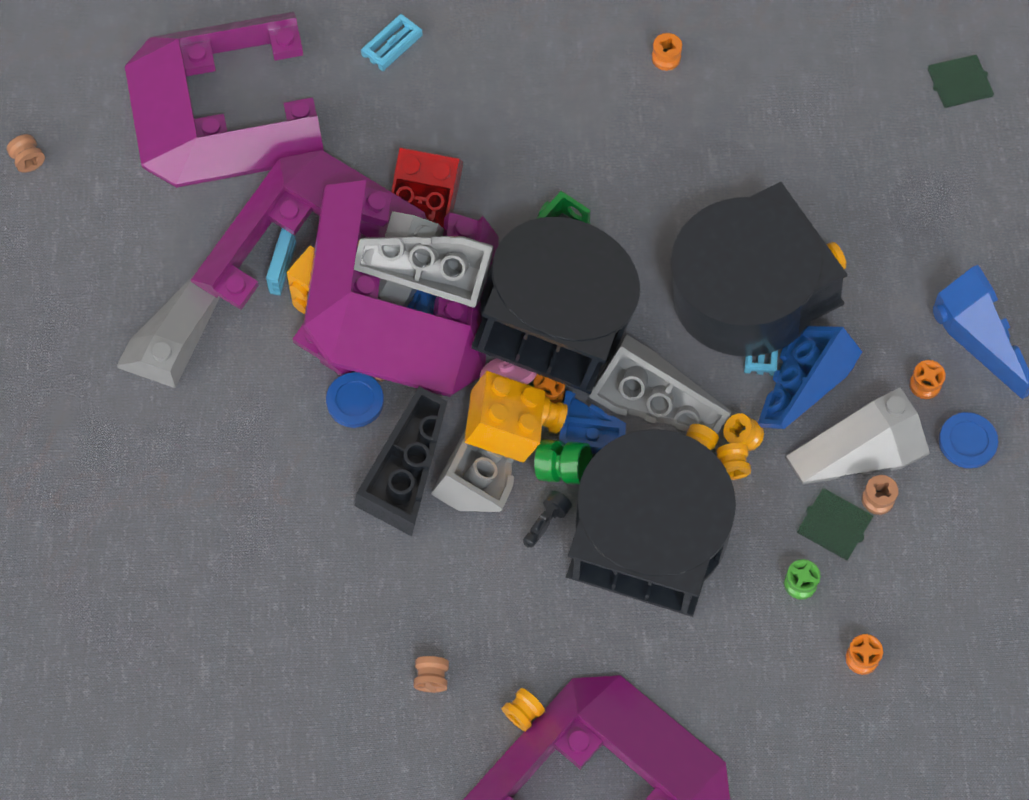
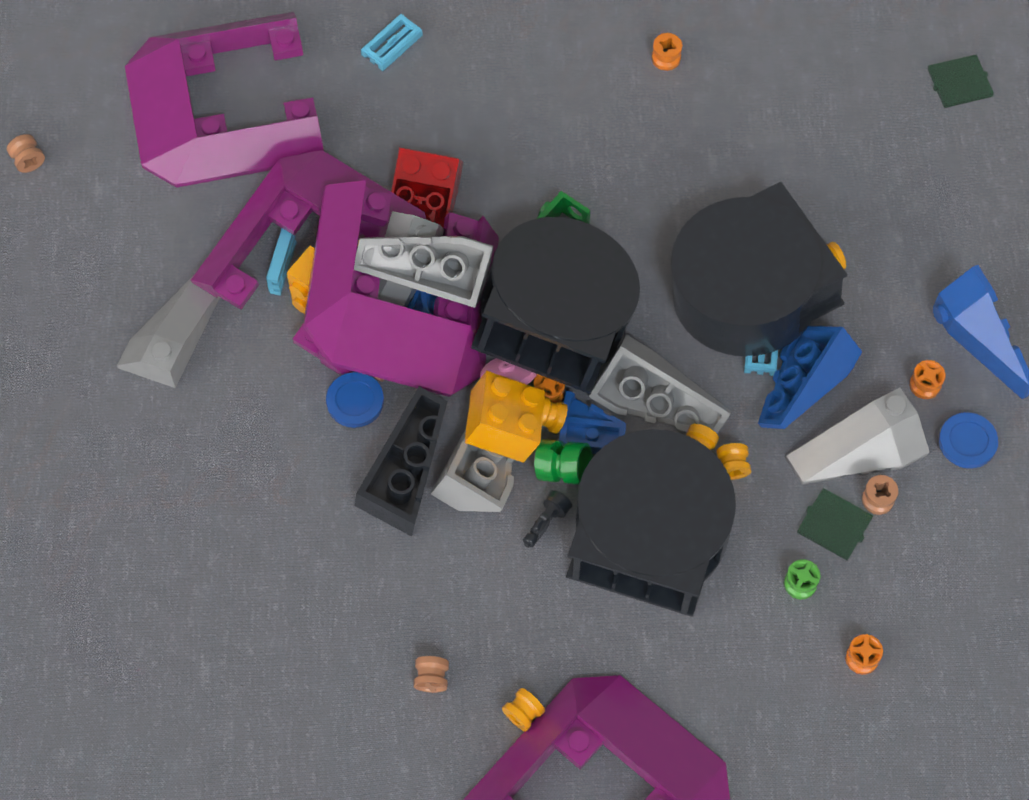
(751, 436): light orange wheel -> none

